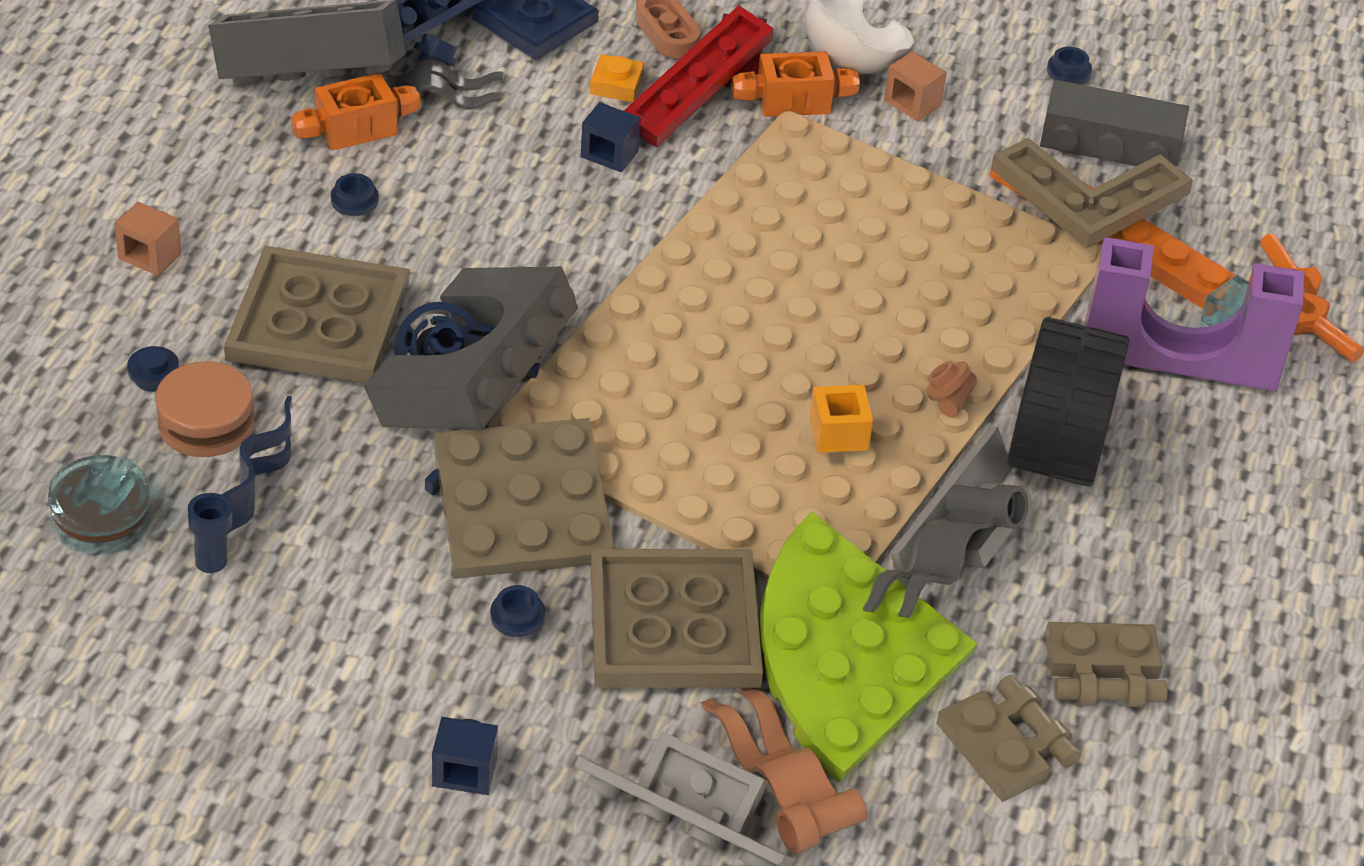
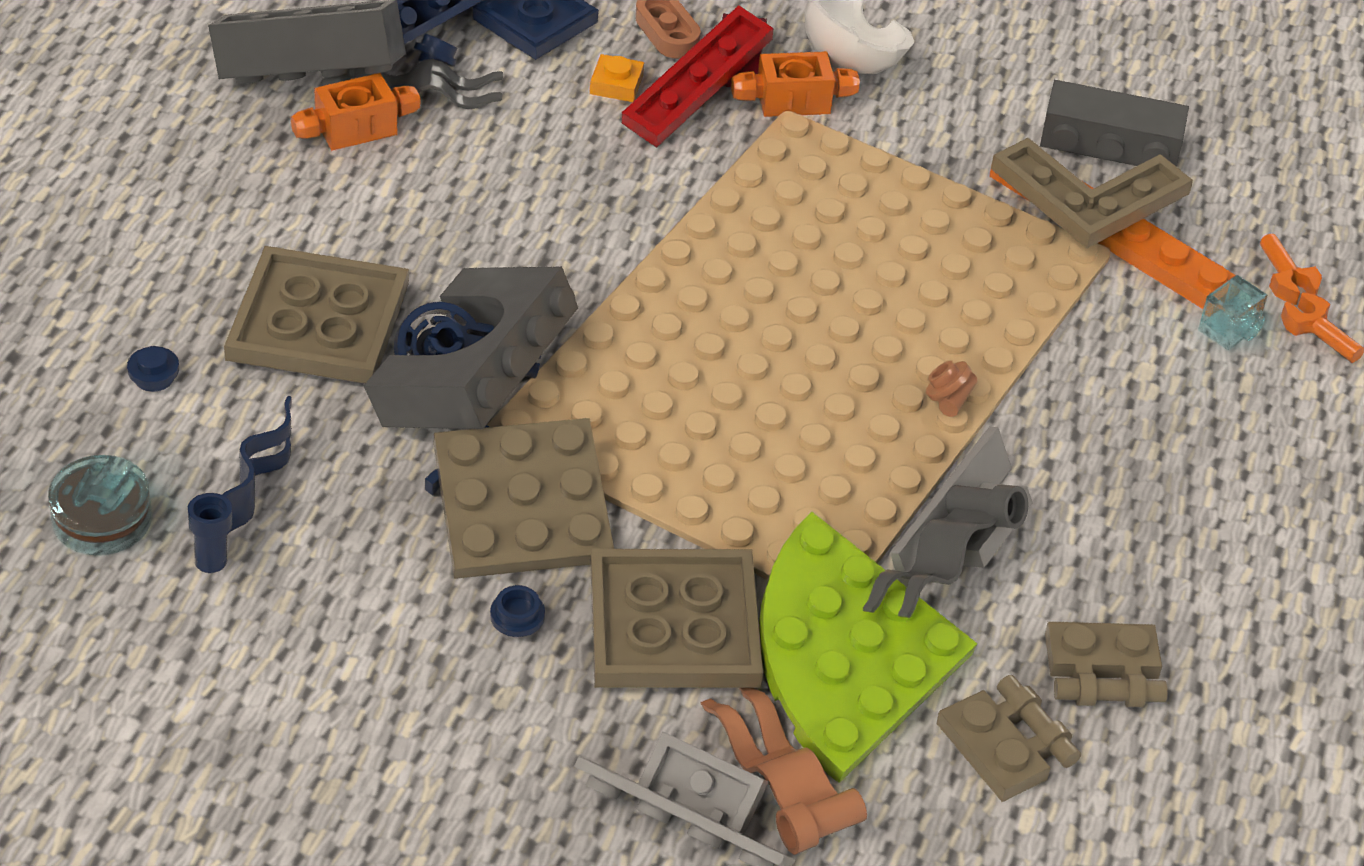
(148, 238): nougat plate -> none
(205, 409): nougat head -> none
(354, 195): dark blue plate -> none
(464, 755): dark blue plate -> none
(610, 137): dark blue plate -> none
(841, 418): light orange plate -> none
(915, 86): nougat plate -> none
(1067, 401): black tyre -> none
(1070, 65): dark blue plate -> none
(1239, 351): medium lavender arch -> none

